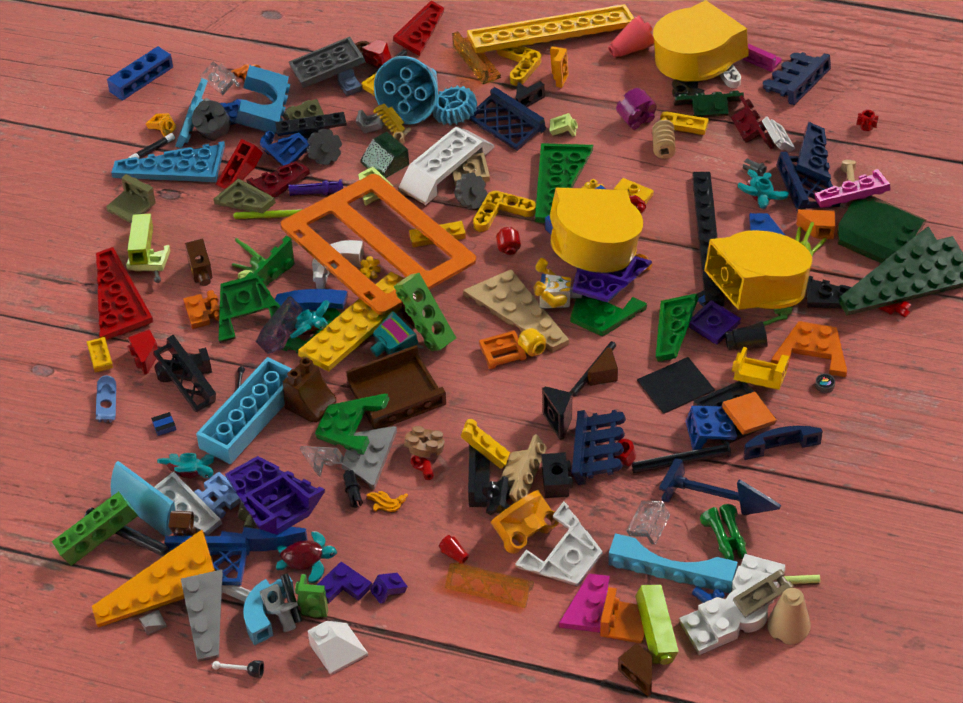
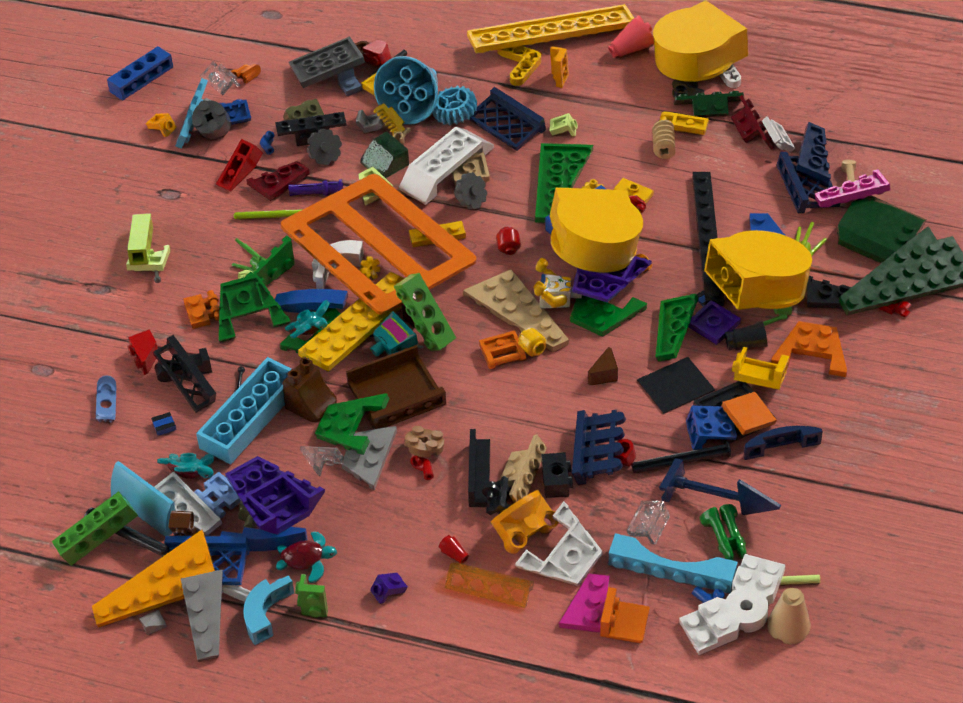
(99, 354): yellow plate -> none
(119, 301): red wing -> none
(134, 200): olive bracket -> none
(154, 146): black bar -> none
(175, 165): dark azure wing -> none
(199, 267): reddish brown torso -> none
(244, 197): olive wing -> none
(254, 668): hinge -> none
(271, 85): dark azure arch -> none
(279, 327): clear purple slope -> none
(279, 607): light grey bracket -> none
(287, 149): blue wing -> none
(290, 597): black piece -> none
(336, 645): white slope -> none
(346, 579): dark purple plate -> none
(352, 488): black axle -> none
(384, 502): light orange piece -> none
(420, 28): red wing -> none
(475, 62): clear yellow fence -> none
(484, 443): yellow plate -> none
(523, 207): yellow beam -> none
(530, 95): black slope -> none
(557, 409): black slope -> none
(584, 379): black bar -> none
(636, 108): magenta brick -> none
(637, 667): reddish brown slope -> none
(656, 624): lime brick -> none
(760, 168): dark grey pin -> none
(762, 58): dark pink panel -> none
(762, 189): teal animal -> none
(762, 593): dark tan plate -> none
(805, 78): dark blue fence -> none
(823, 222): orange slope -> none
(825, 383): tile -> none
(867, 120): red gear -> none

